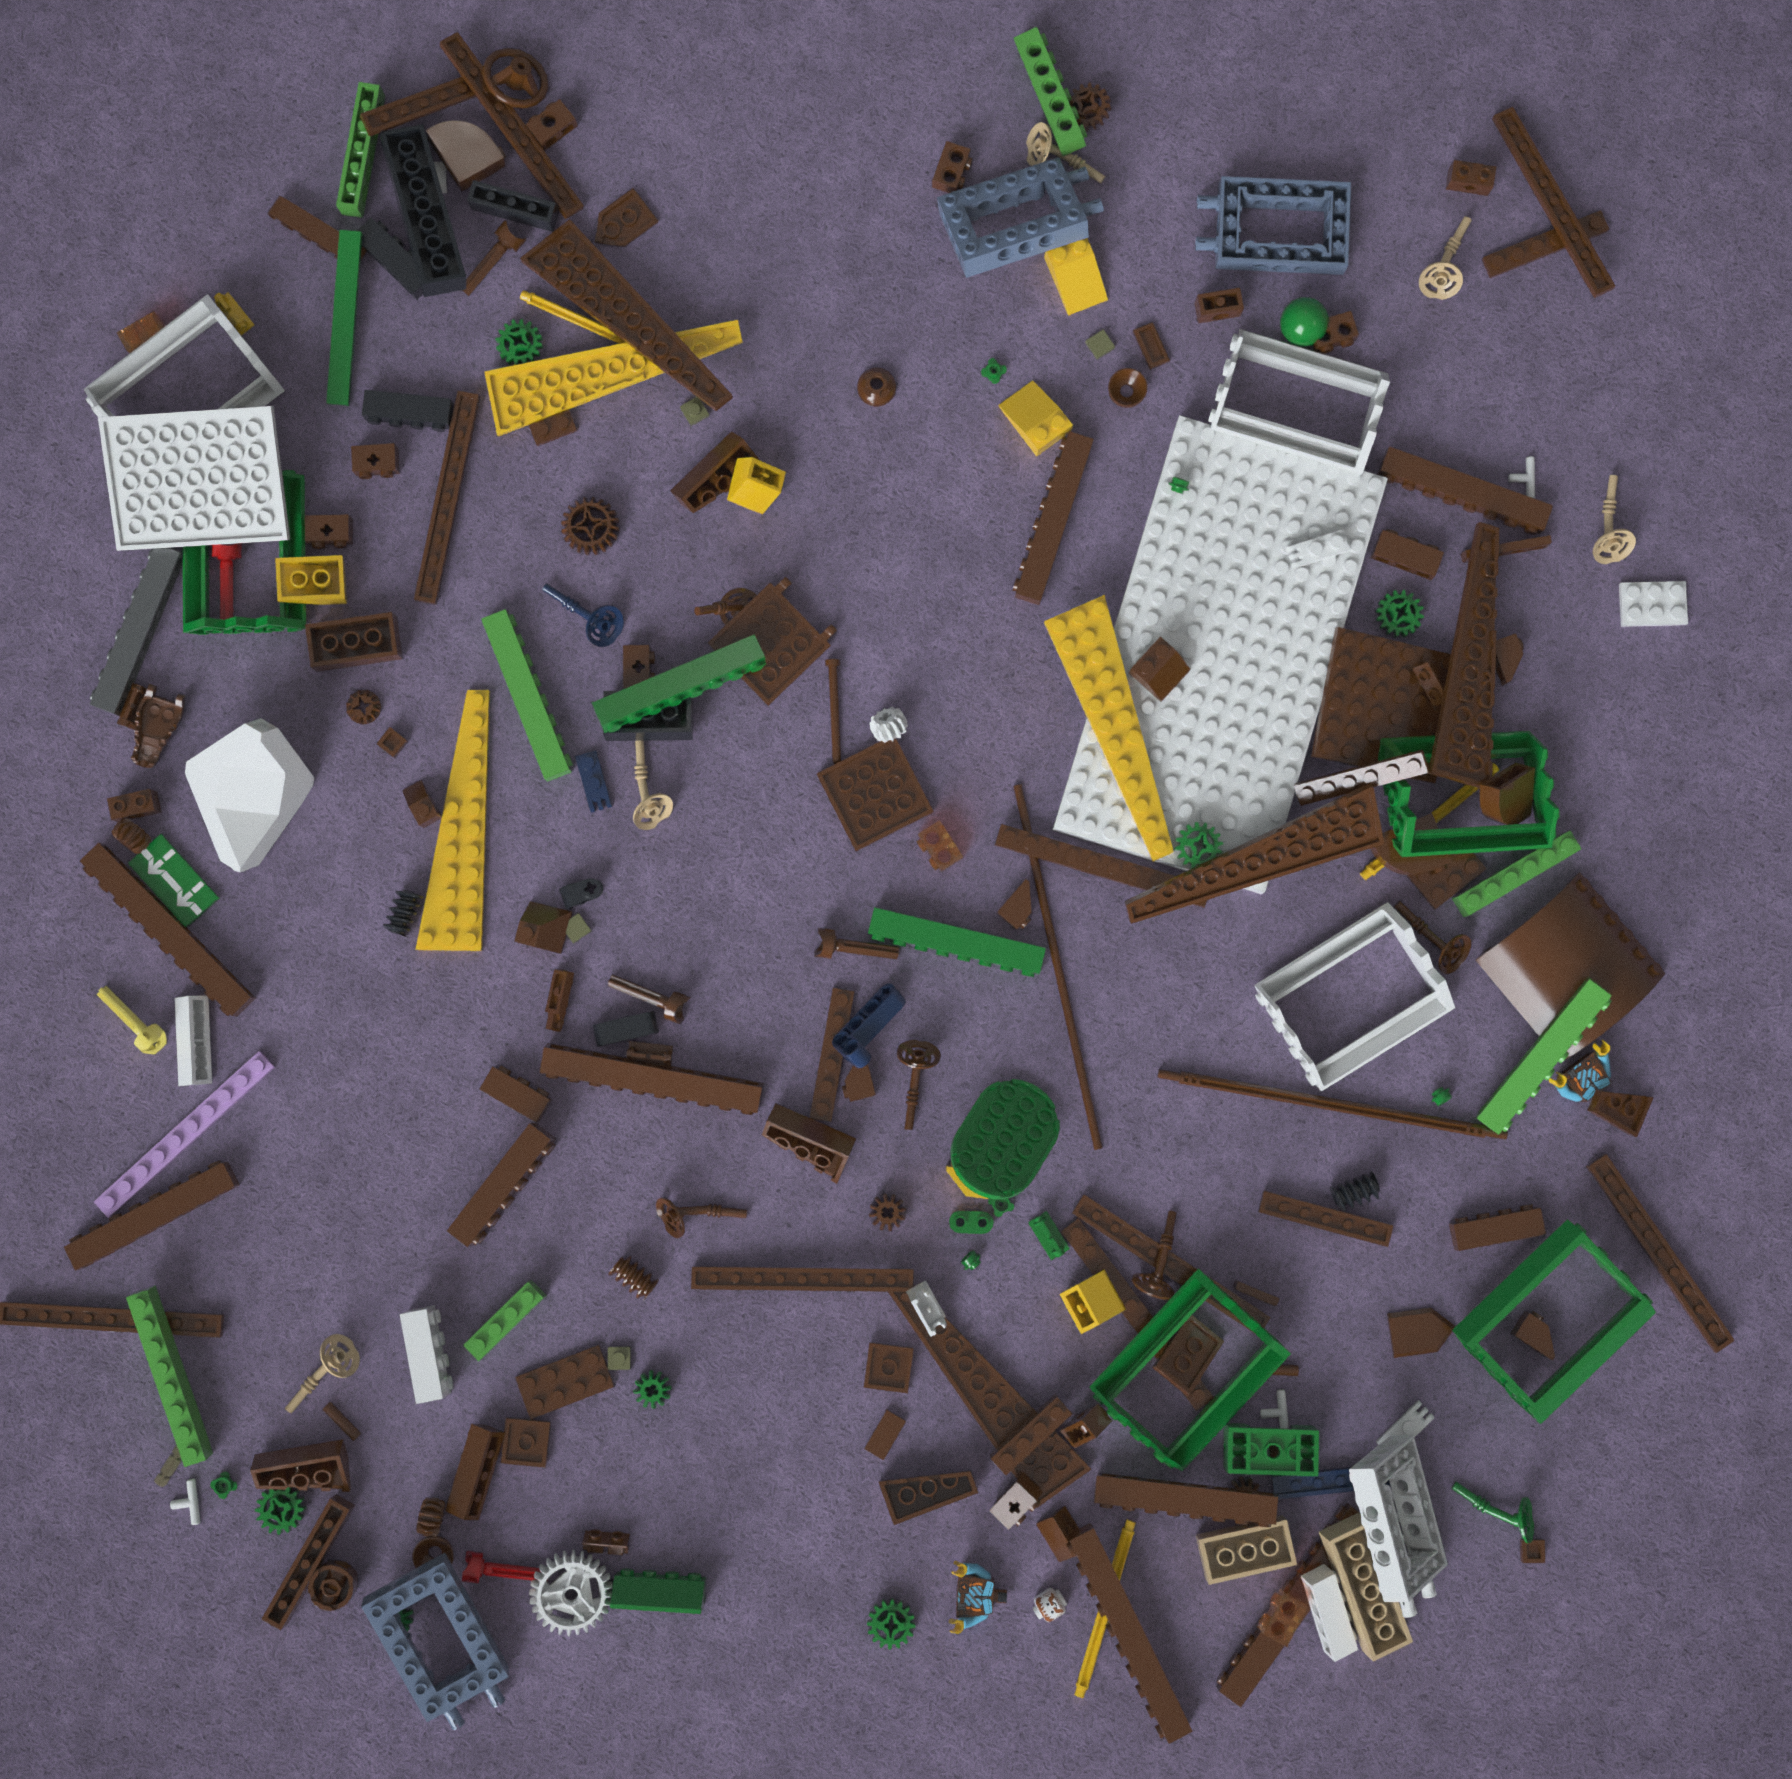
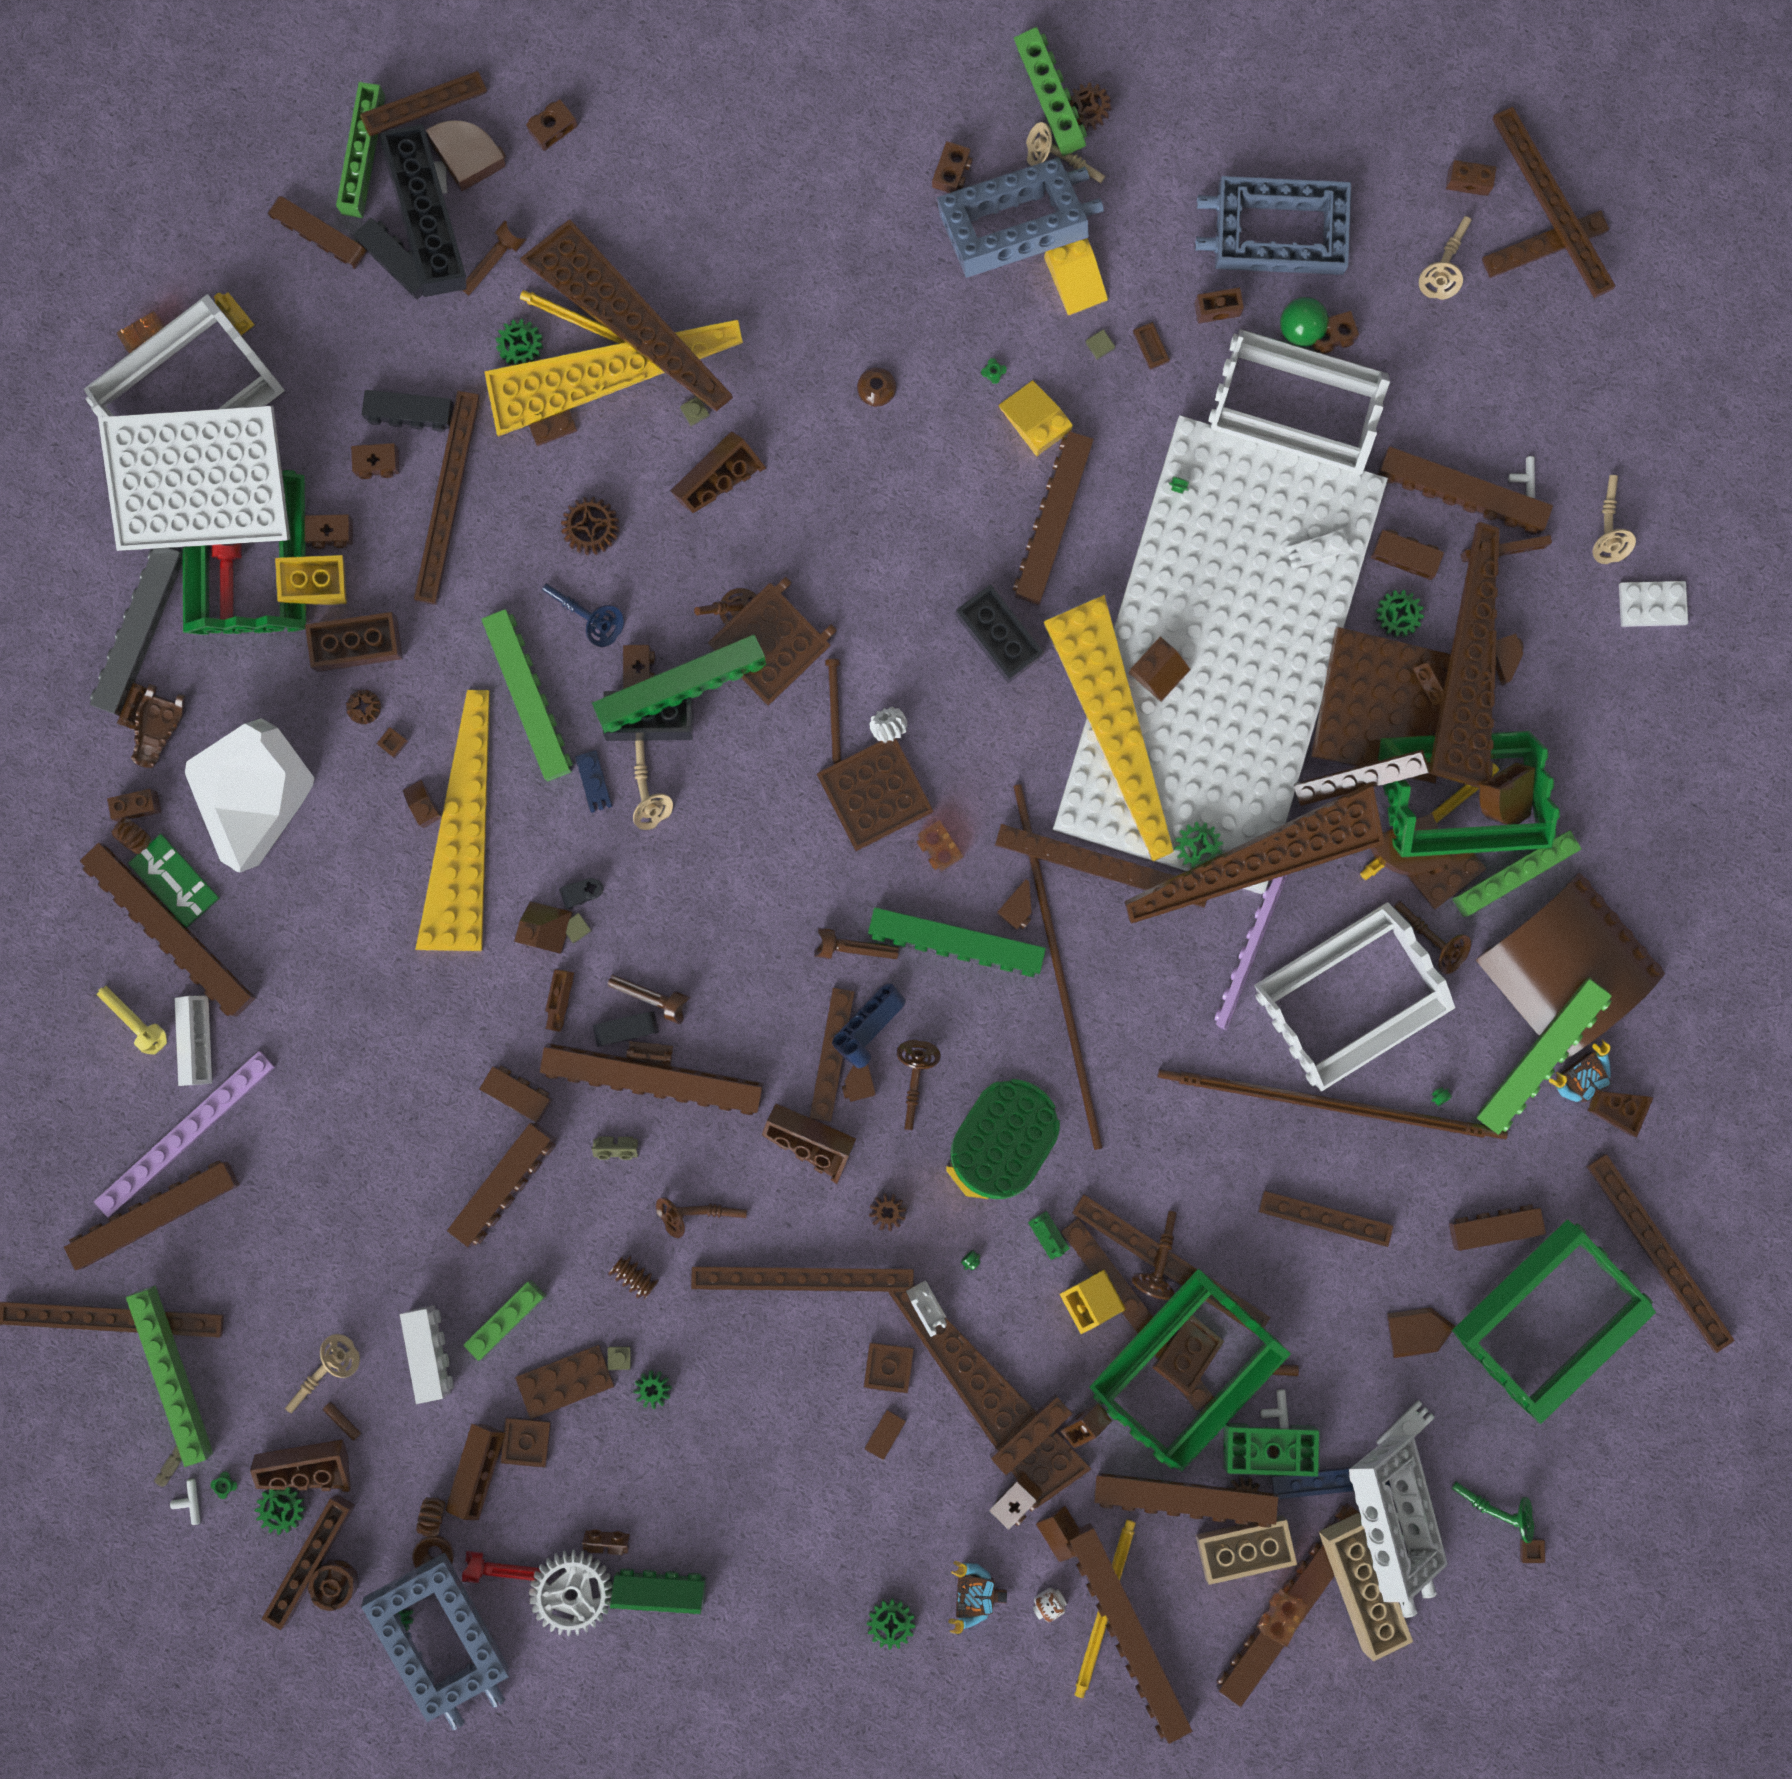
(344, 317): green tile -> none
(402, 912): black piece -> none
(512, 127): reddish brown plate -> none
(513, 206): black brick -> none
(517, 77): reddish brown piece -> none
(624, 220): reddish brown tile -> none
(625, 1149): none -> olive hinge
(755, 484): yellow slope -> none
(919, 1495): reddish brown wedge -> none
(971, 1222): green plate -> none
(999, 633): none -> black brick
(999, 1210): green plate -> none
(1131, 378): reddish brown piece -> none
(1248, 953): none -> lavender plate
(1256, 1293): reddish brown tile -> none
(1330, 1612): white brick -> none
(1355, 1192): black piece -> none
(1534, 1333): reddish brown slope -> none

